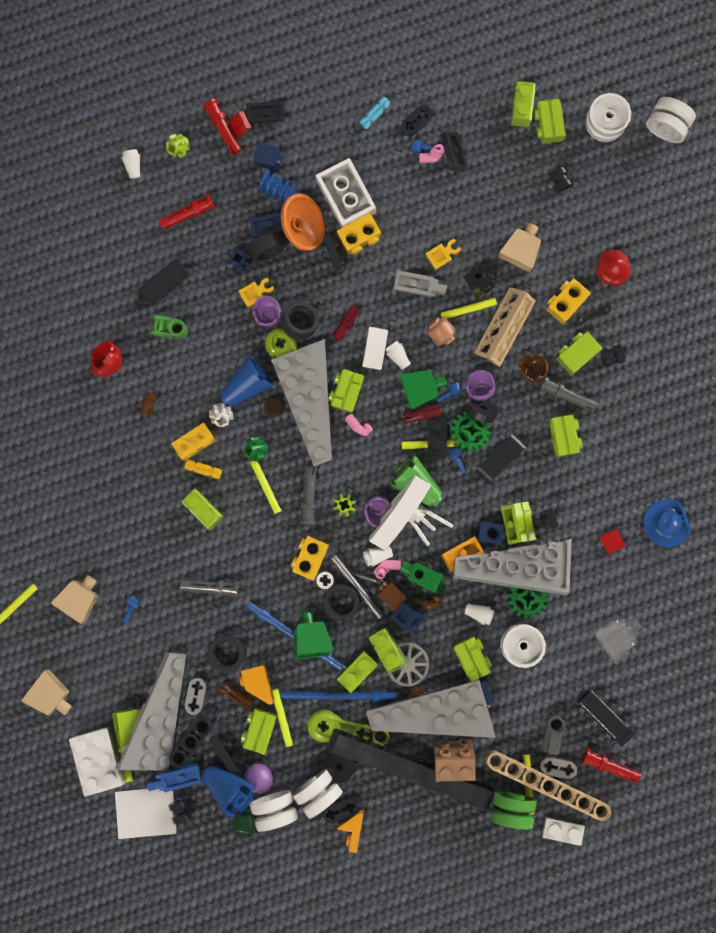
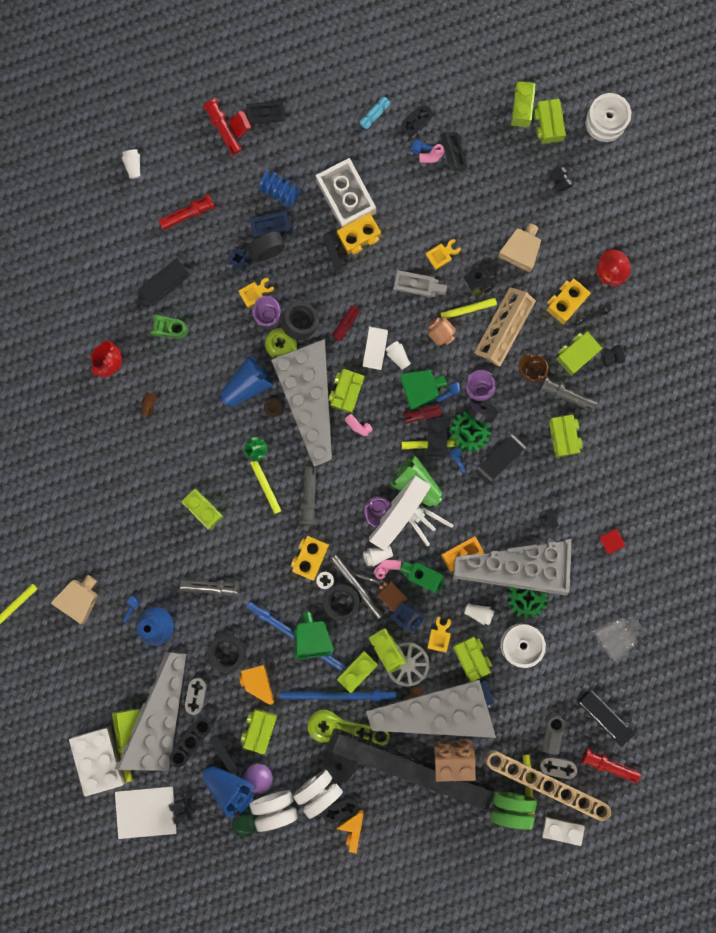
(48, 695): tan torso -> none
(160, 623): none -> blue cone
(176, 778): blue hinge -> none
(177, 145): lime gear -> none
(193, 442): yellow brick -> none
(203, 469): yellow axle -> none
(220, 415): white gear -> none
(235, 696): reddish brown axle -> none
(268, 157): dark blue brick -> none
(281, 717): neon yellow bar -> none
(302, 222): orange dish -> none
(343, 500): lime gear -> none
(428, 604): reddish brown arm -> none
(439, 638): none -> yellow plate
(483, 527): dark blue brick -> none
(518, 523): lime brick -> none
(666, 523): blue hat -> none
(671, 120): white wheel -> none

